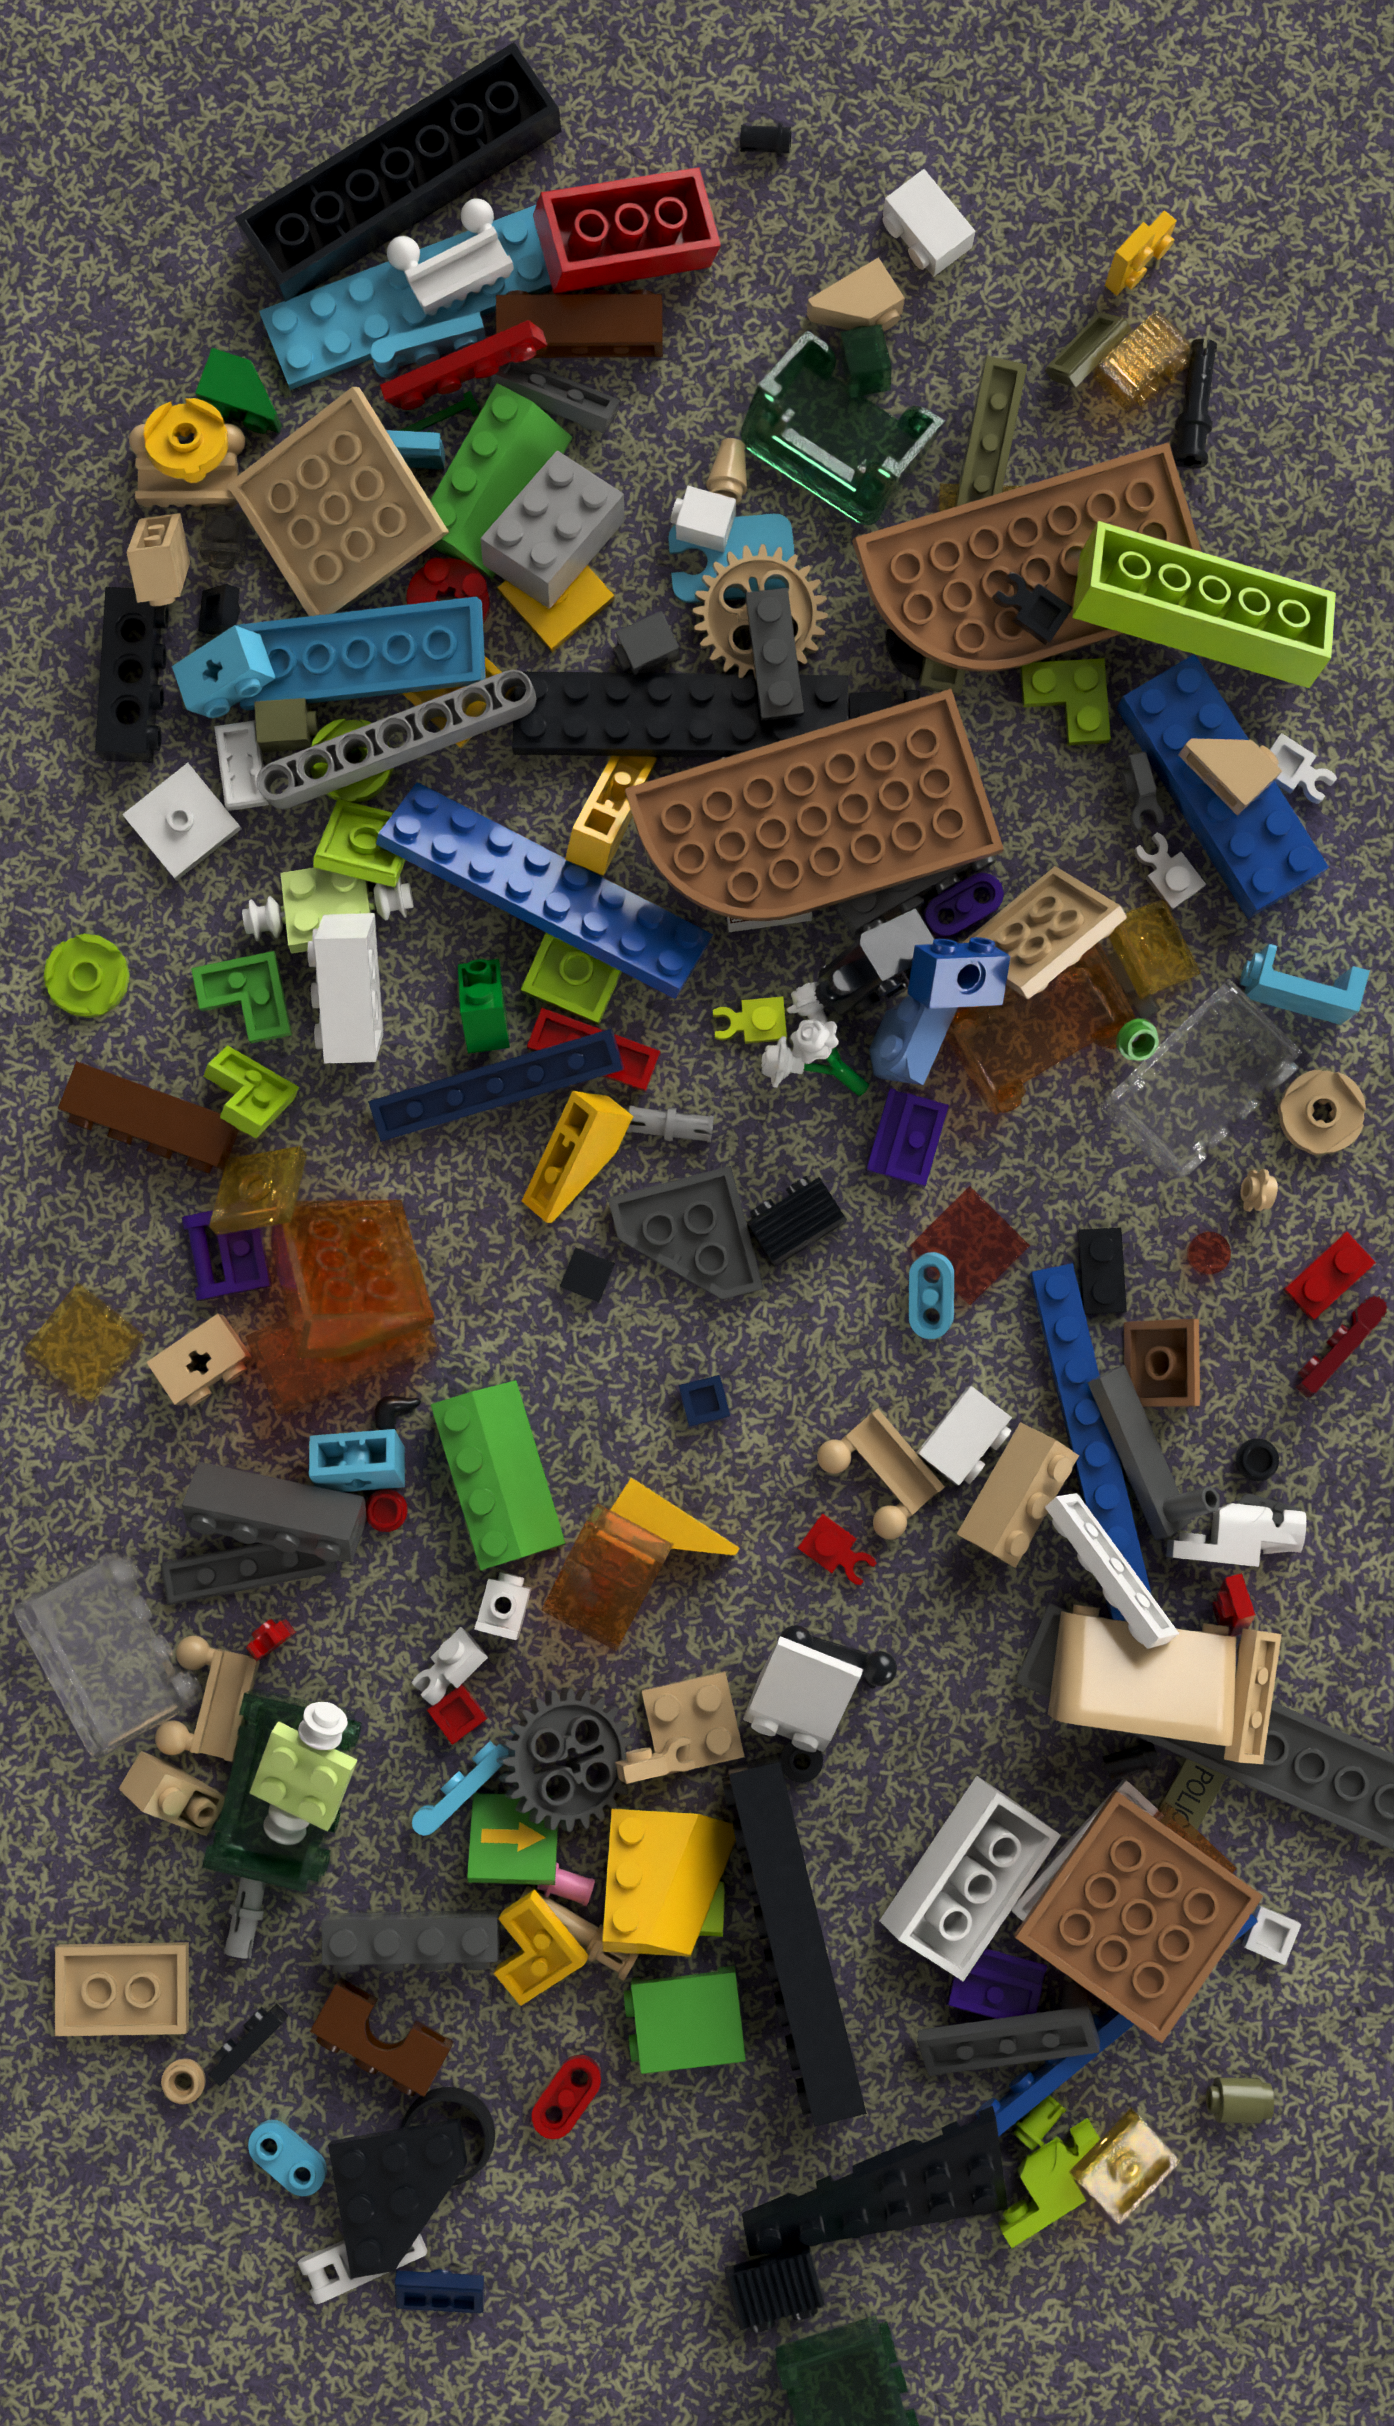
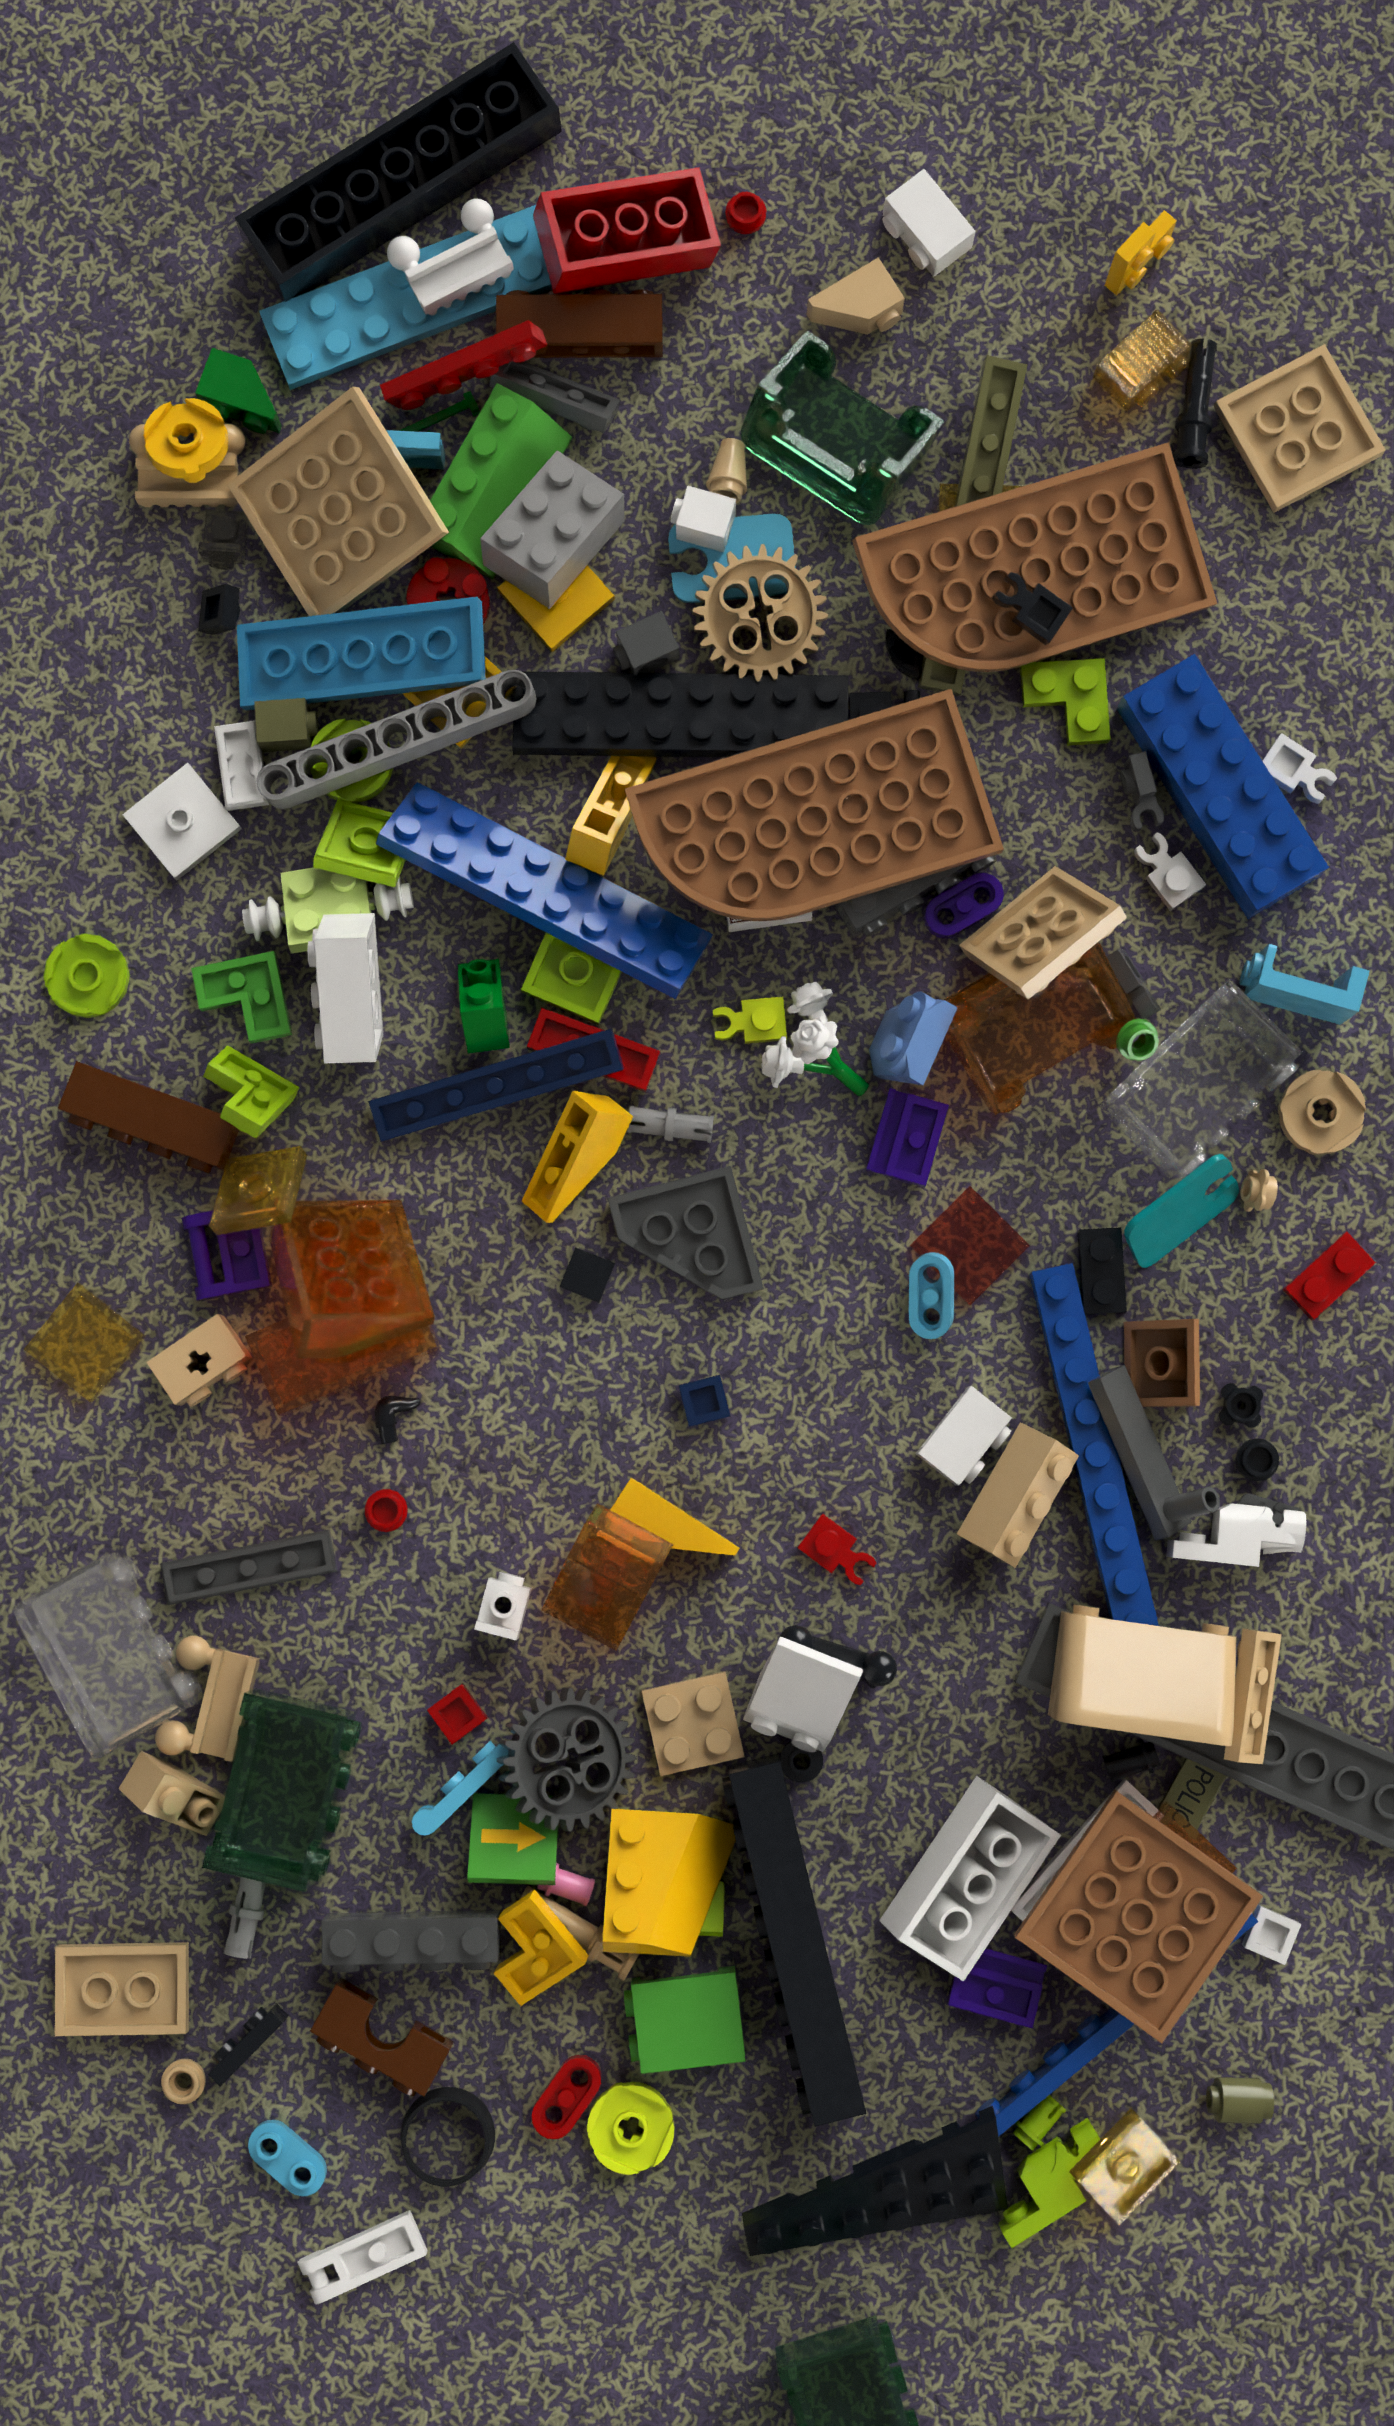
(118, 656): black brick -> none
(158, 559): tan brick -> none
(223, 672): medium azure brick -> none
(269, 1637): red plate -> none
(274, 1512): dark grey brick -> none
(304, 1774): yellowish green plate -> none
(357, 1461): medium azure brick -> none
(391, 2189): black plate -> none
(425, 343): medium azure plate -> none
(439, 2291): dark blue plate -> none
(453, 1664): white plate -> none
(498, 1474): bright green slope -> none
(639, 2151): none -> neon yellow plate
(644, 1764): tan plate -> none
(745, 213): none -> red plate
(766, 139): black pin -> none
(774, 654): dark grey plate -> none
(774, 2288): black brick -> none
(796, 1220): black brick -> none
(865, 360): clear green brick -> none
(873, 965): black hinge -> none
(894, 1464): tan gear -> none
(958, 973): blue brick -> none
(1013, 2038): dark grey piece -> none
(1087, 349): olive tile -> none
(1119, 1581): white plate -> none
(1153, 949): clear yellow tile -> none
(1180, 1211): none -> teal piece
(1204, 605): lime brick -> none
(1208, 1253): clear red tile -> none
(1232, 768): tan slope -> none
(1234, 1605): red plate -> none
(1250, 1397): none -> black plate
(1299, 428): none -> tan plate
(1342, 1345): dark red hinge -> none

